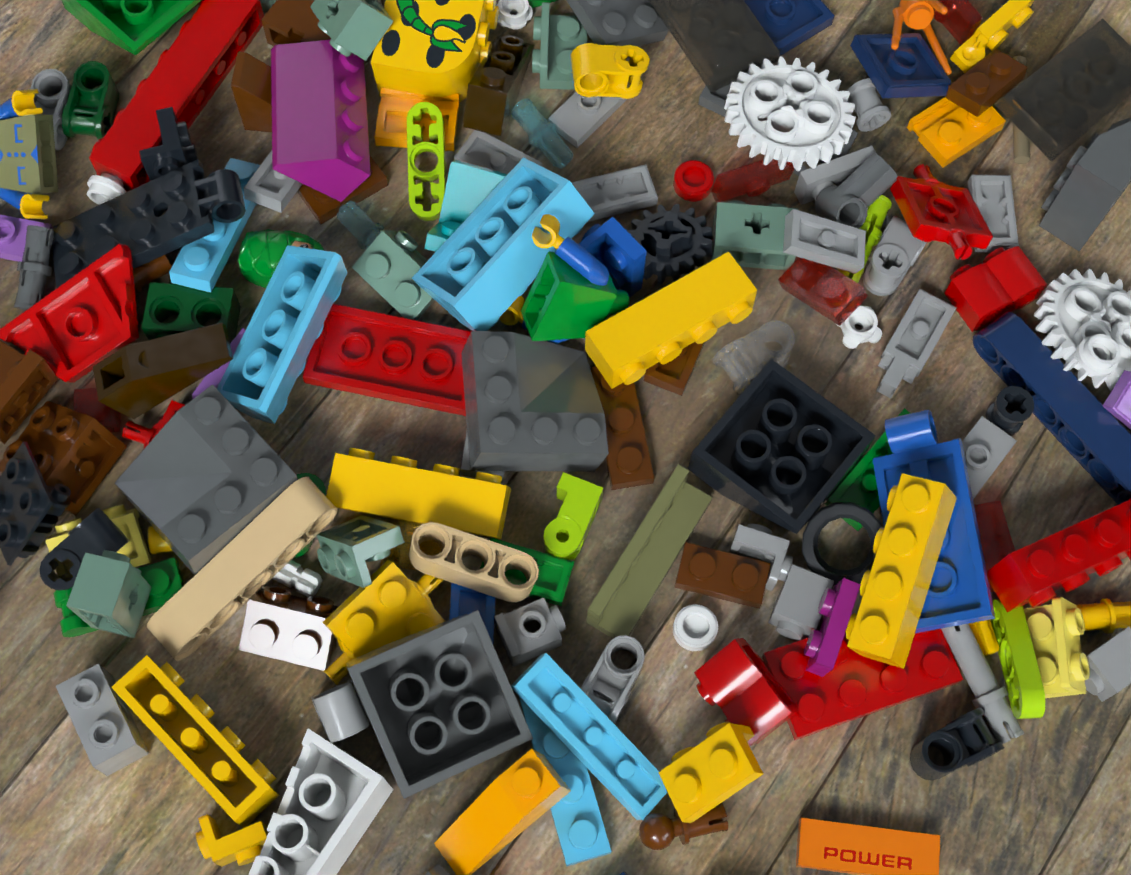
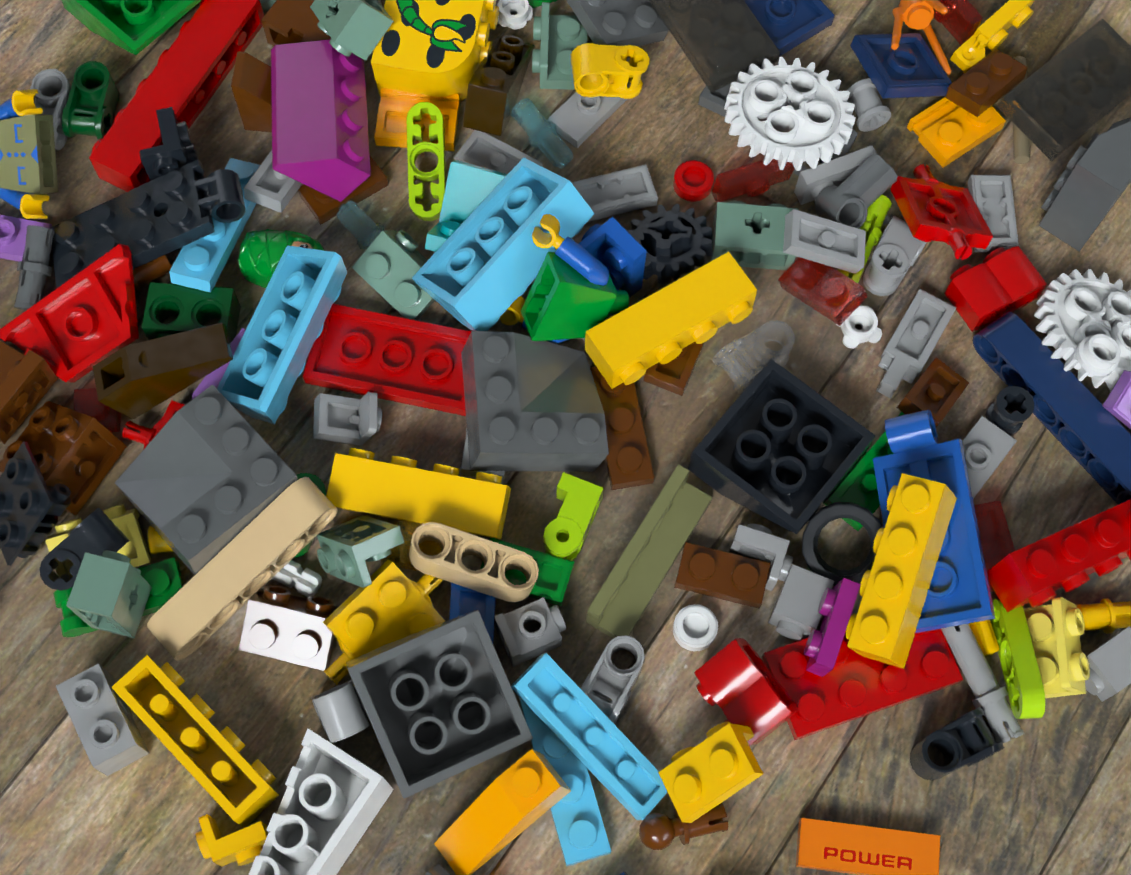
(104, 188): white plate -> none
(346, 418): none -> light grey bracket
(934, 390): none -> reddish brown plate

